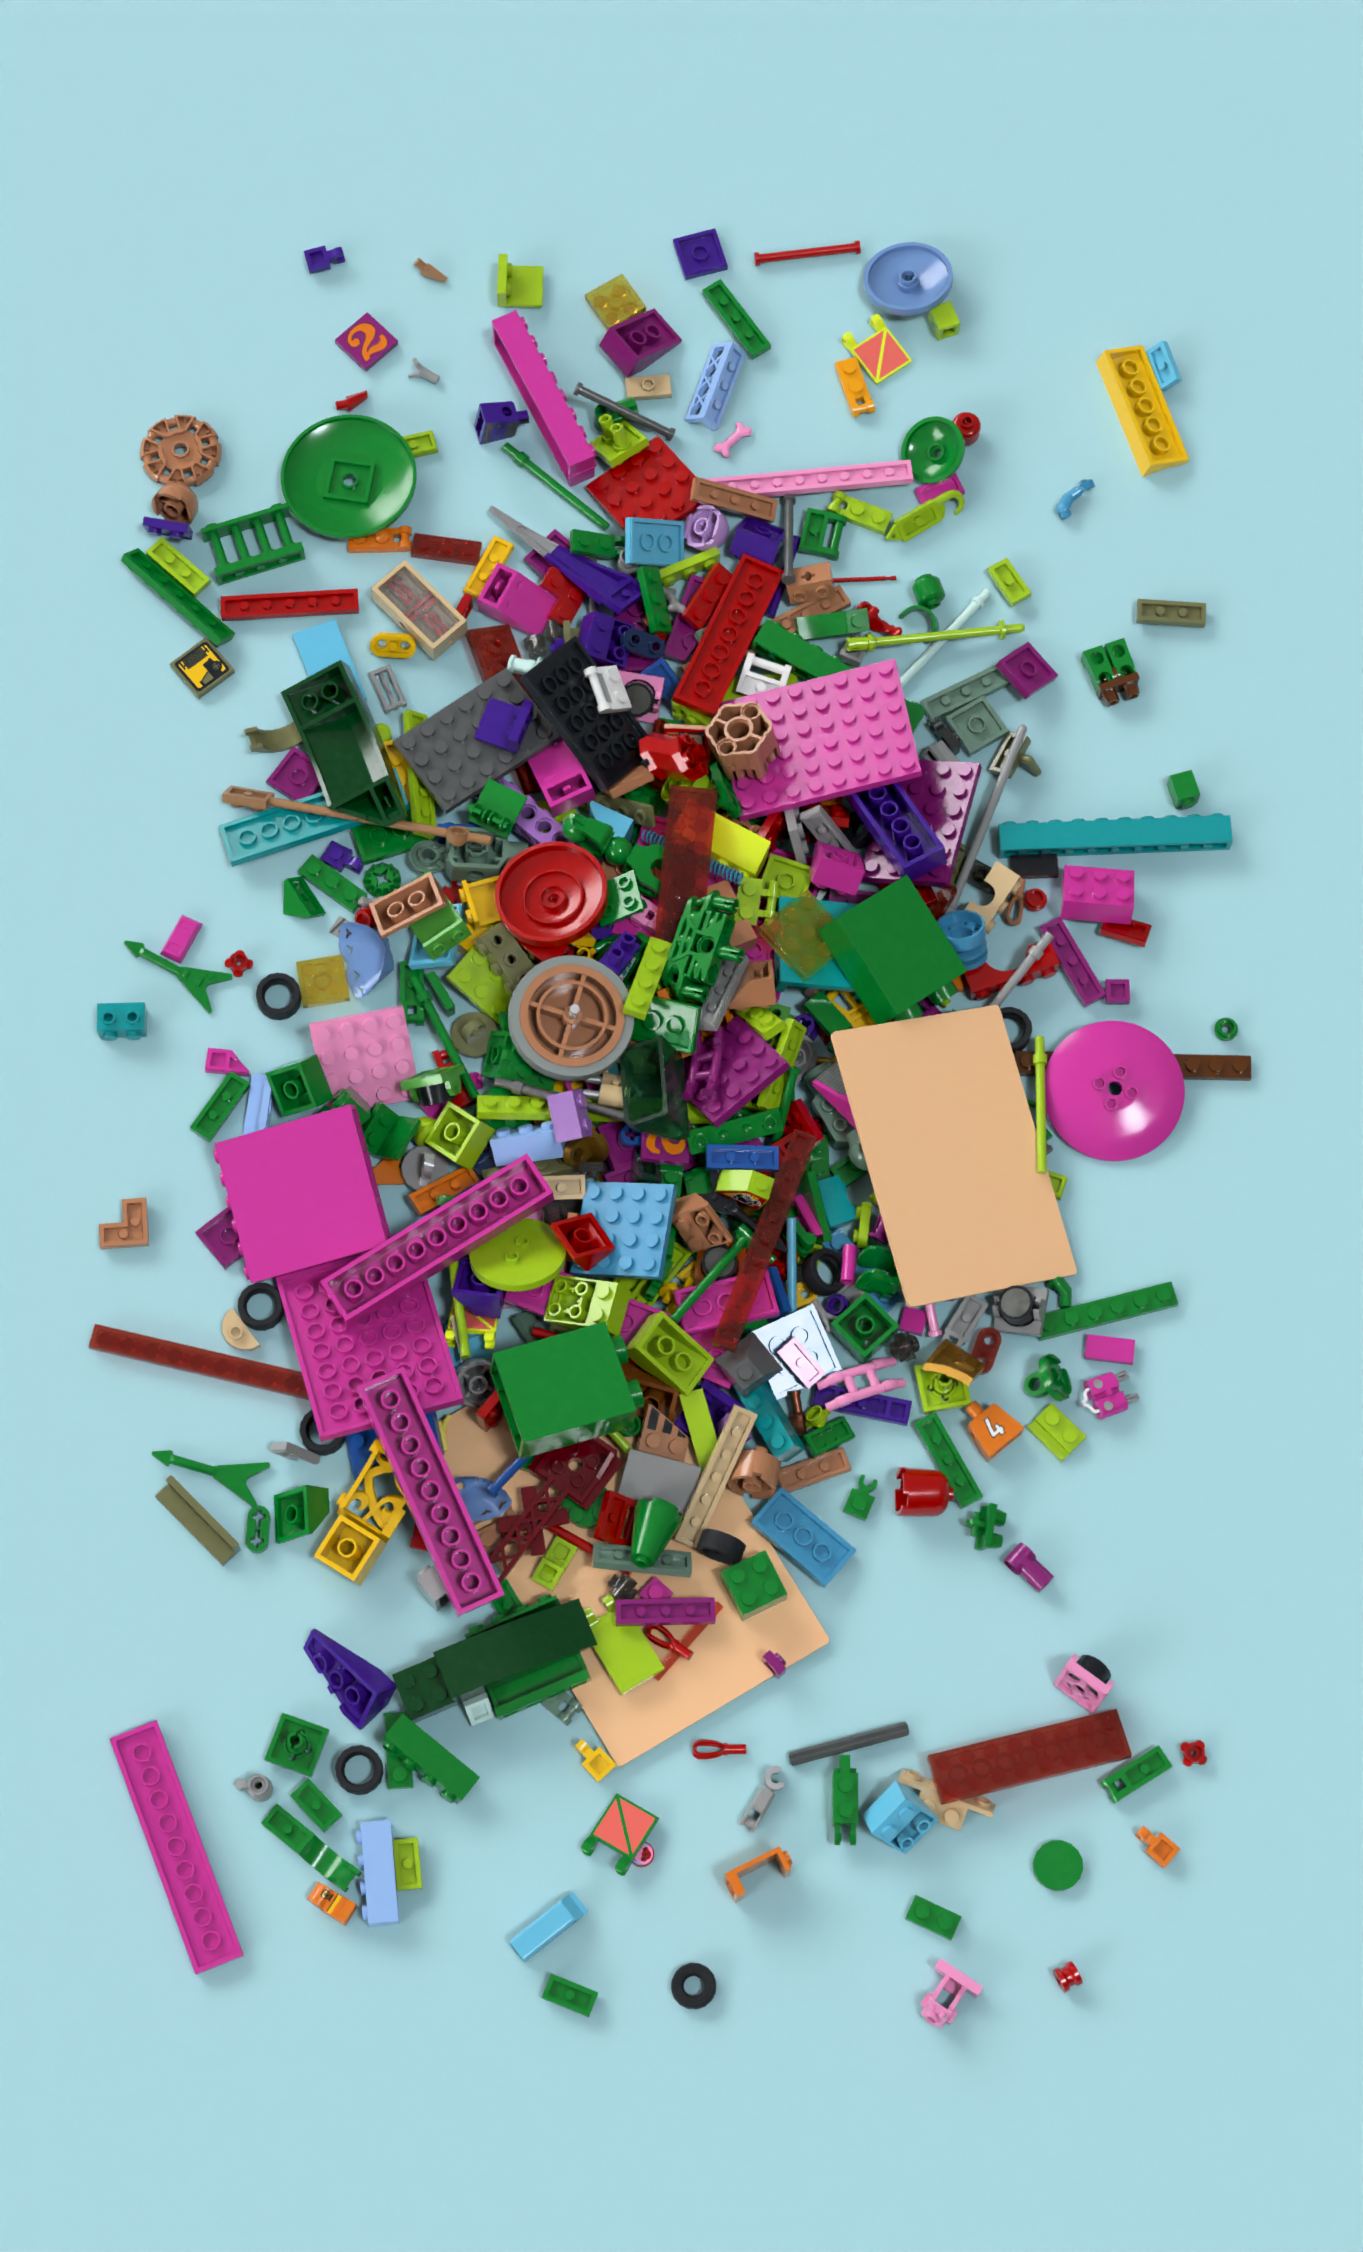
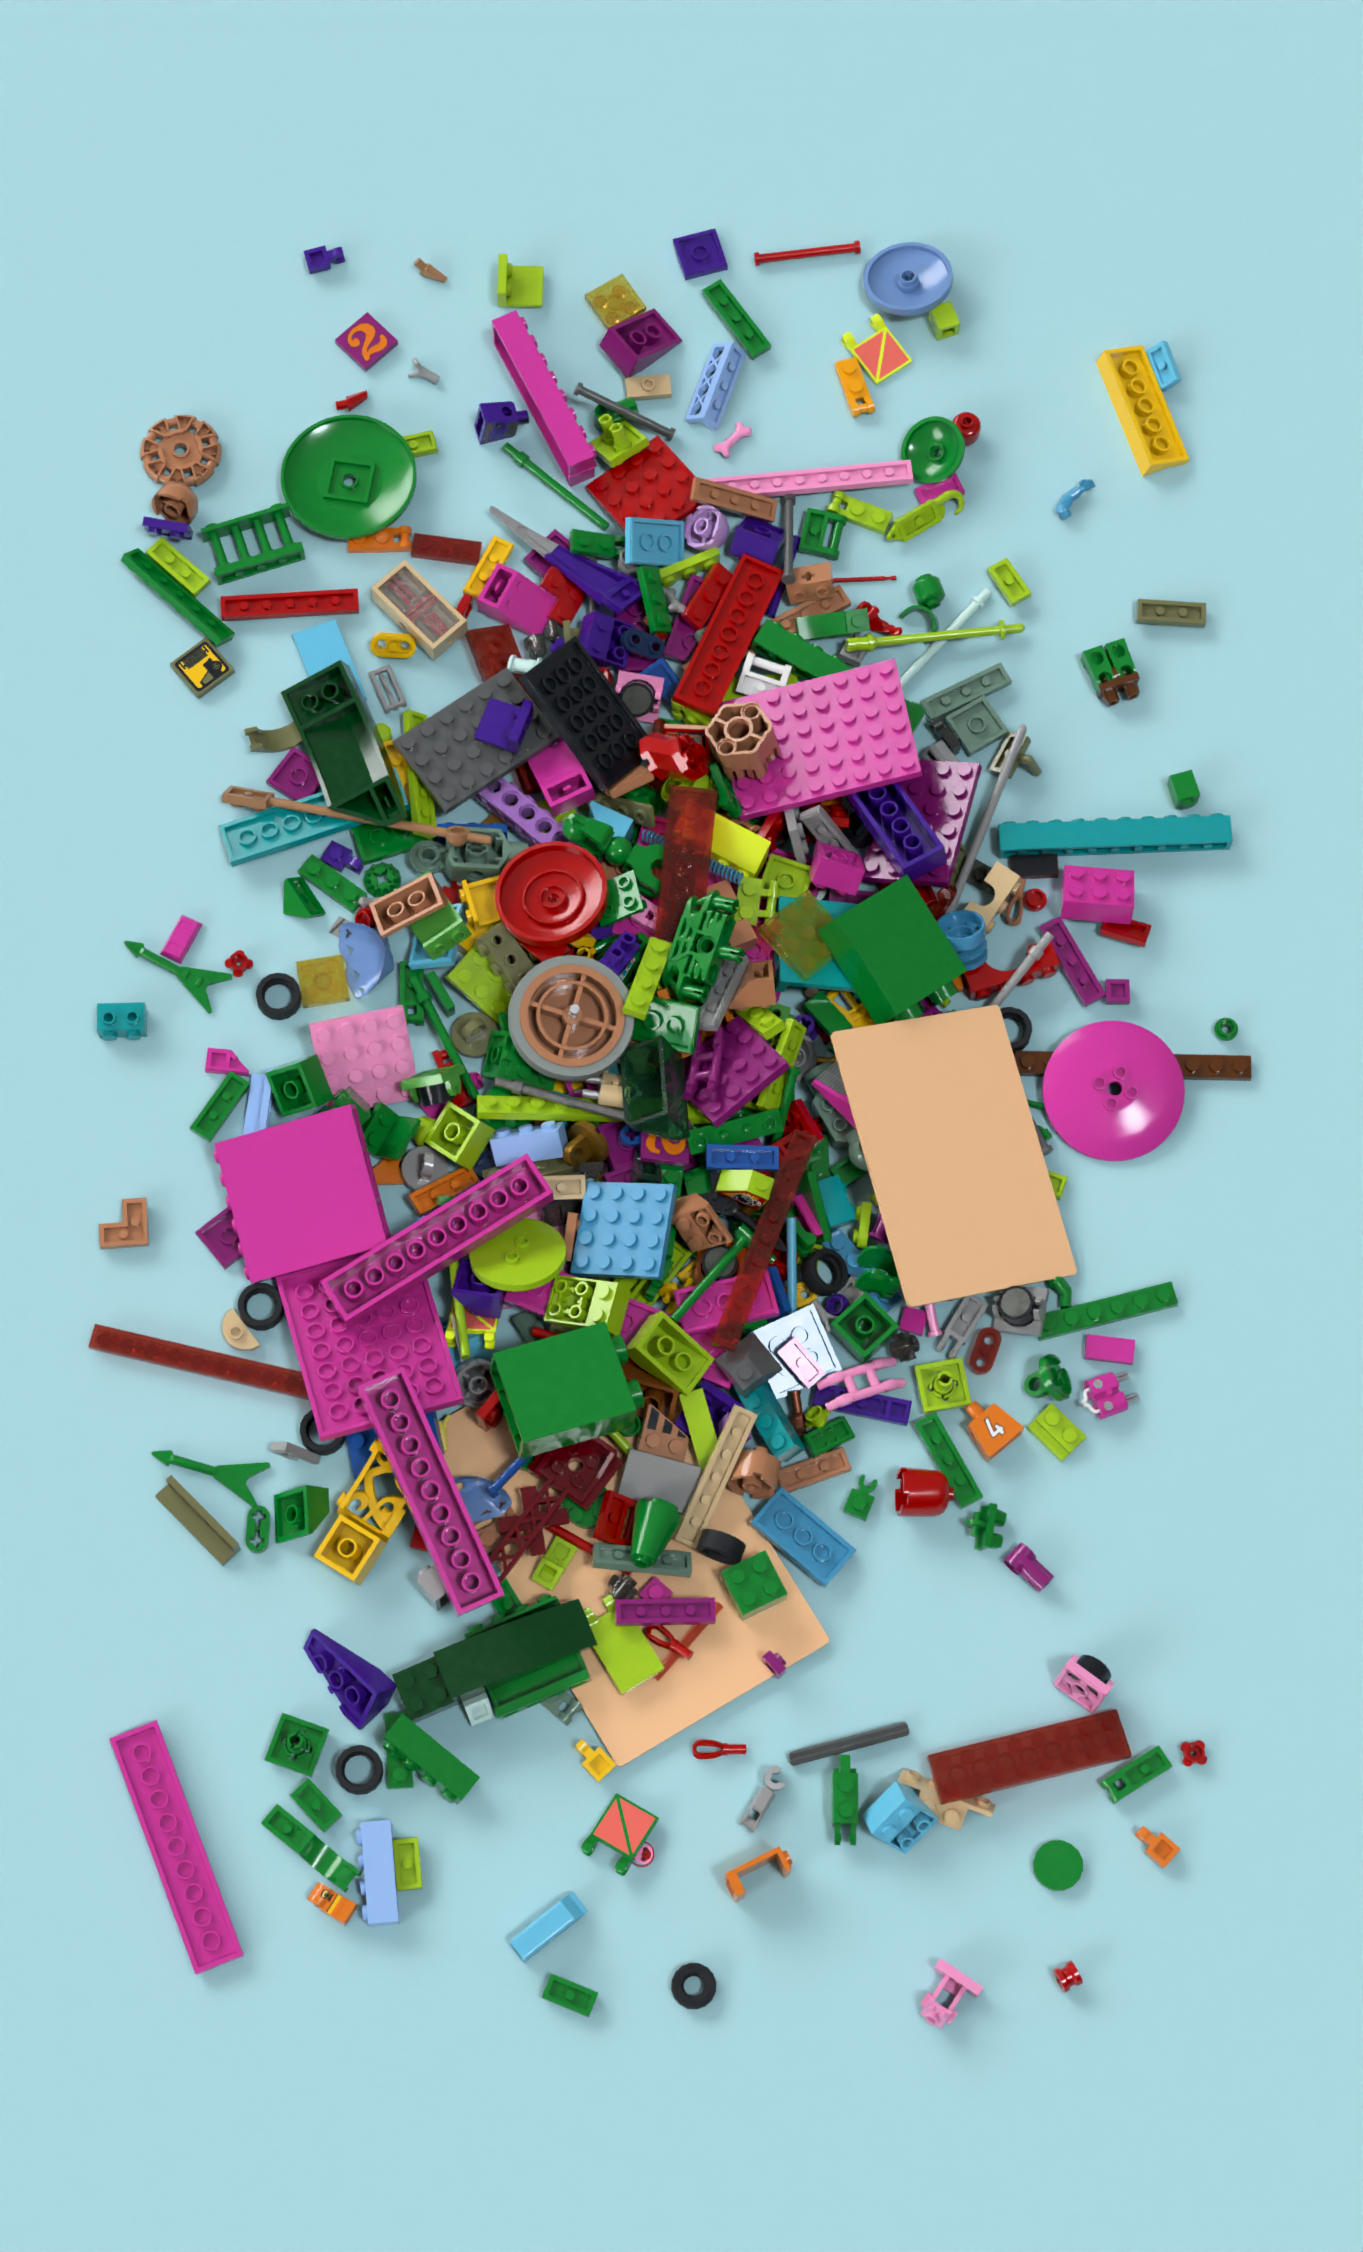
(258, 1787): light grey piece -> none
(497, 808): green hinge -> none
(569, 1115): medium lavender brick -> none
(583, 1240): red slope -> none
(608, 689): white plate -> none
(848, 1268): dark pink hinge -> none
(933, 1917): green plate -> none
(954, 1362): pearl gold plate -> none
(1027, 670): magenta plate -> none
(1040, 1062): lime bar -> none

